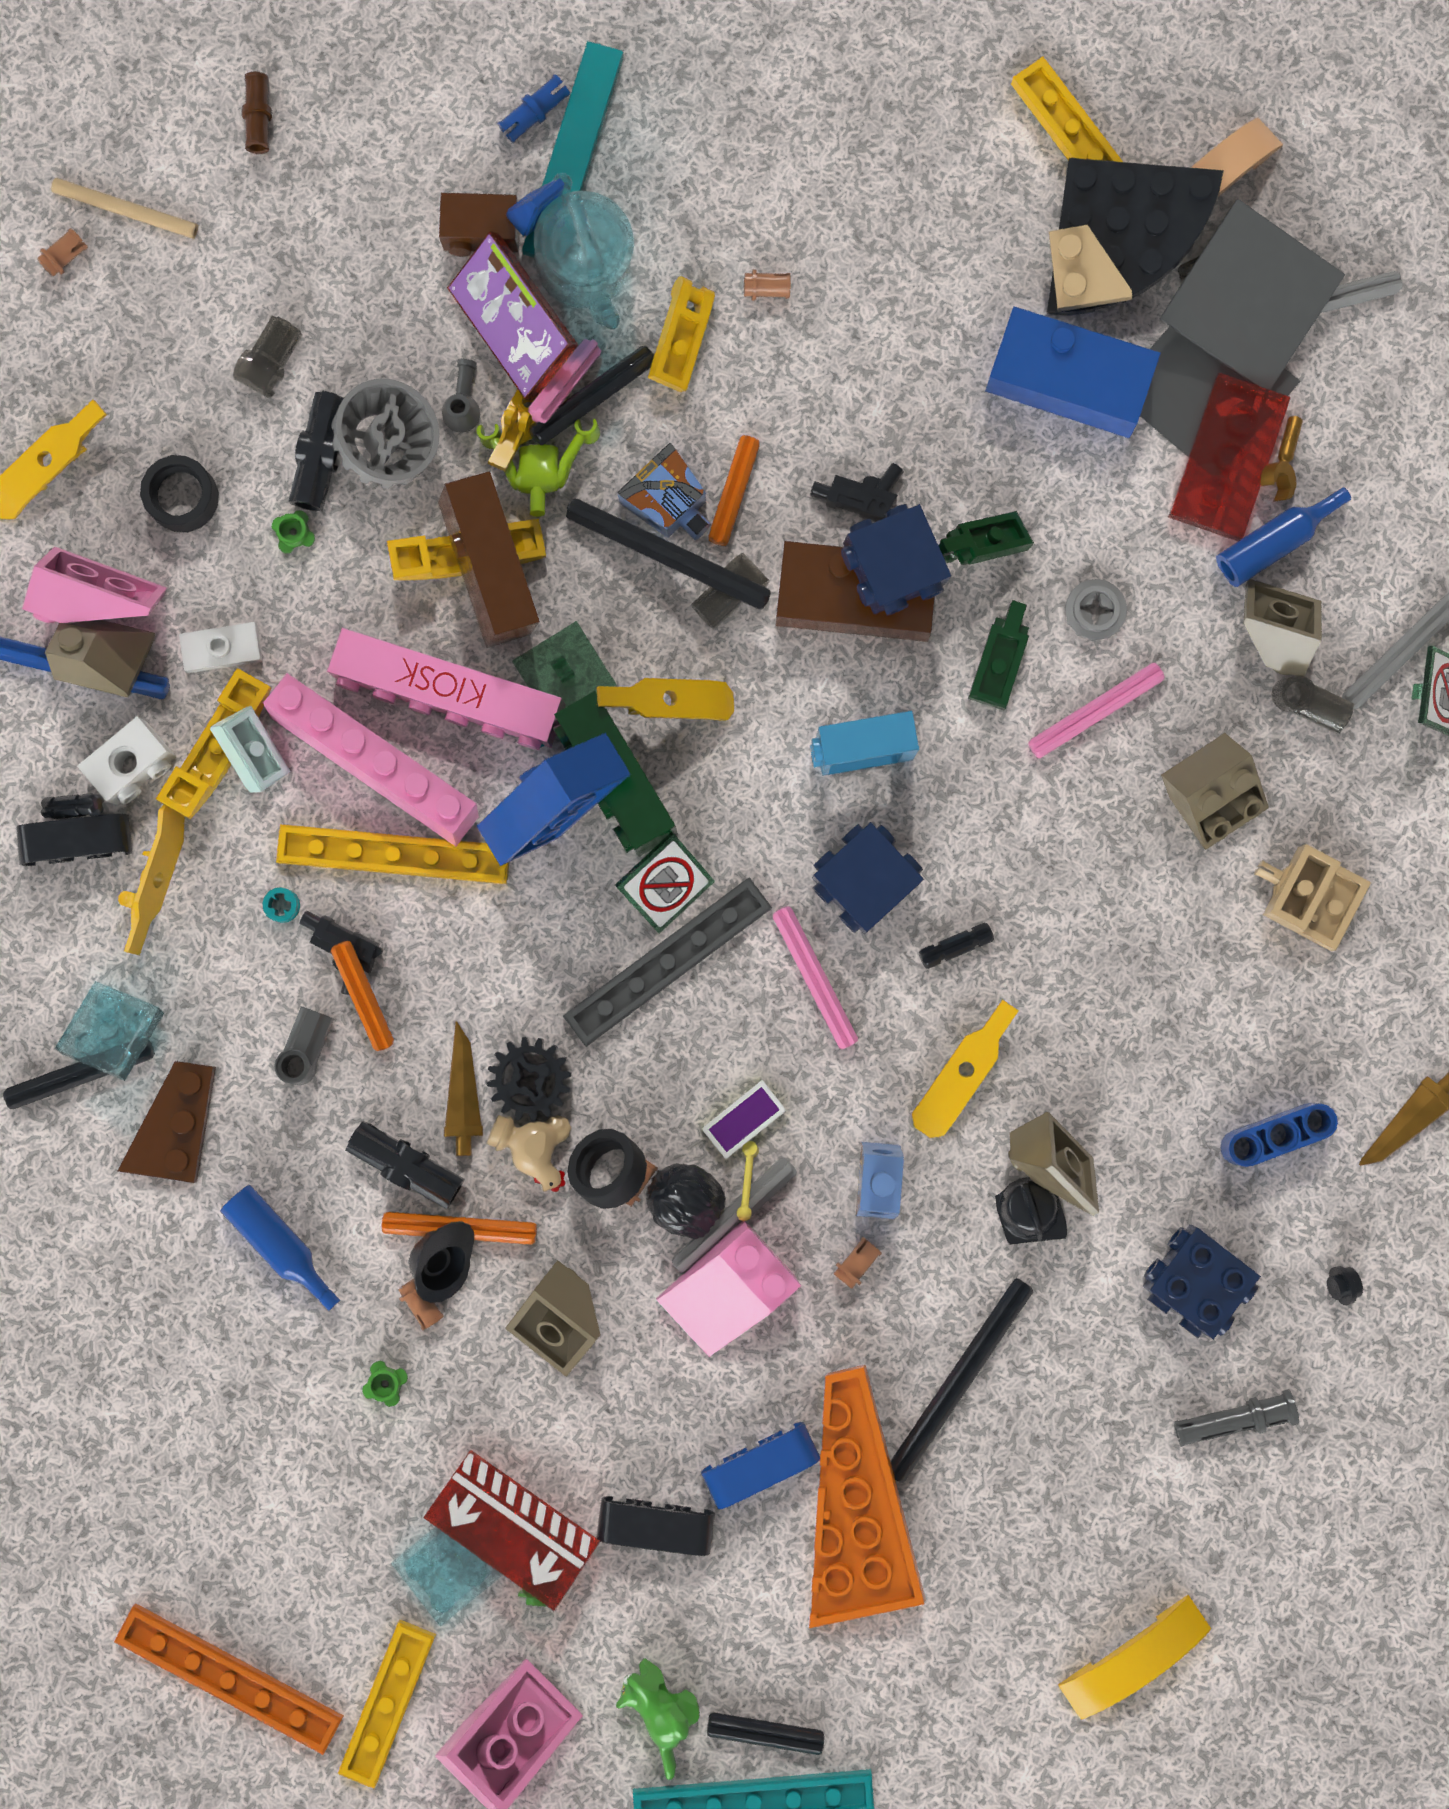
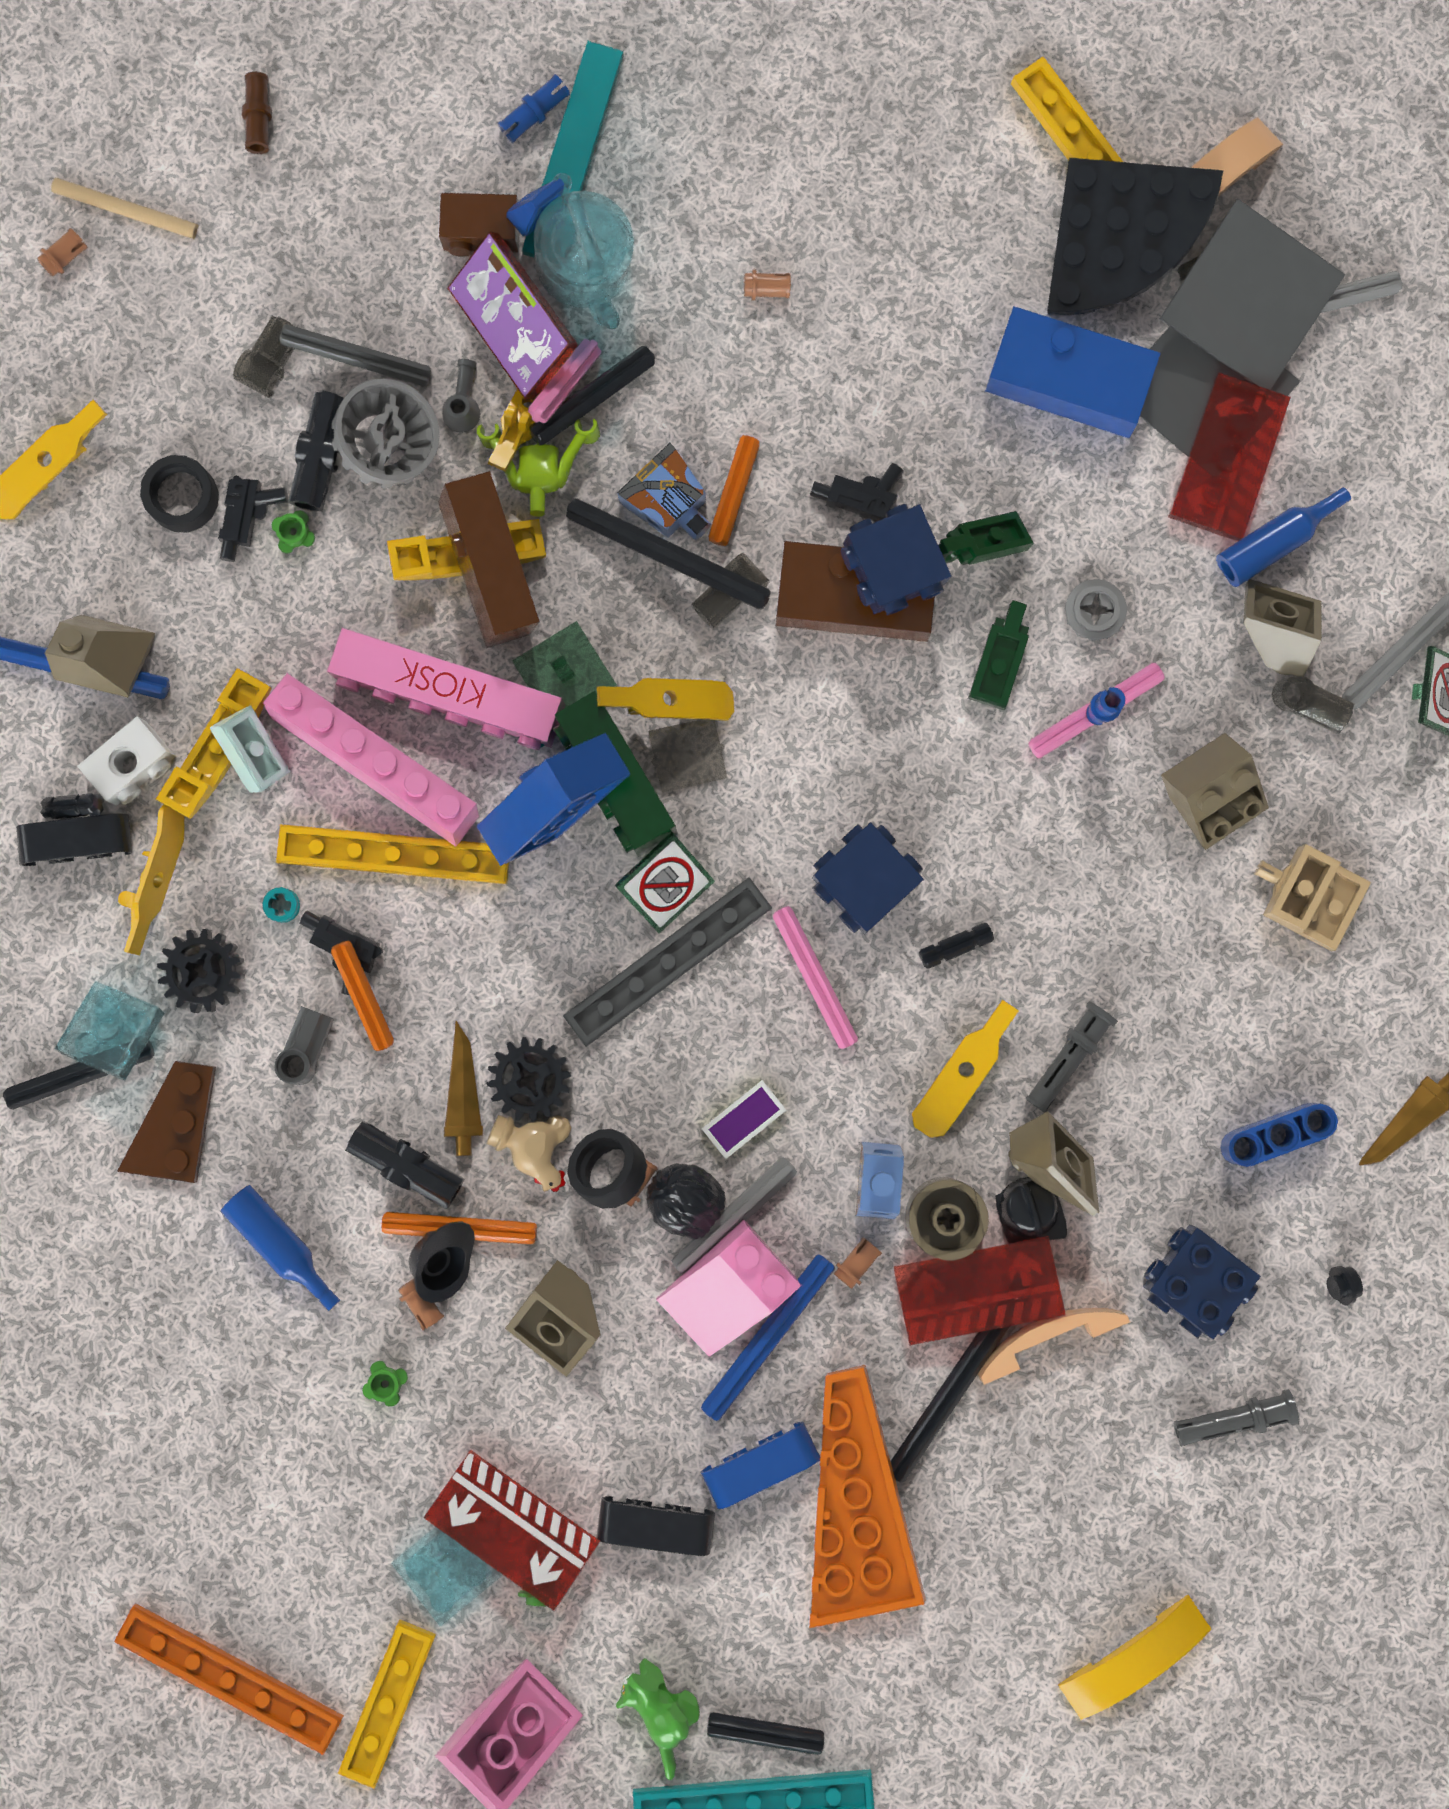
(80, 589): bright pink slope -> none
(209, 958): none -> black gear
(220, 647): white plate -> none
(243, 504): none -> black piece
(355, 355): none -> dark grey axle
(681, 335): yellow plate -> none
(687, 754): none -> clear smoke piece
(750, 1150): light yellow hinge -> none
(767, 1339): none -> blue axle
(865, 743): dark azure window -> none
(965, 1230): none -> dark tan brick
(980, 1291): none -> clear red tile
(1003, 1361): none -> light nougat slope
(1081, 1041): none -> dark grey pin
(1084, 271): tan wing -> none
(1105, 706): none -> blue pin
(1282, 471): pearl gold piece -> none

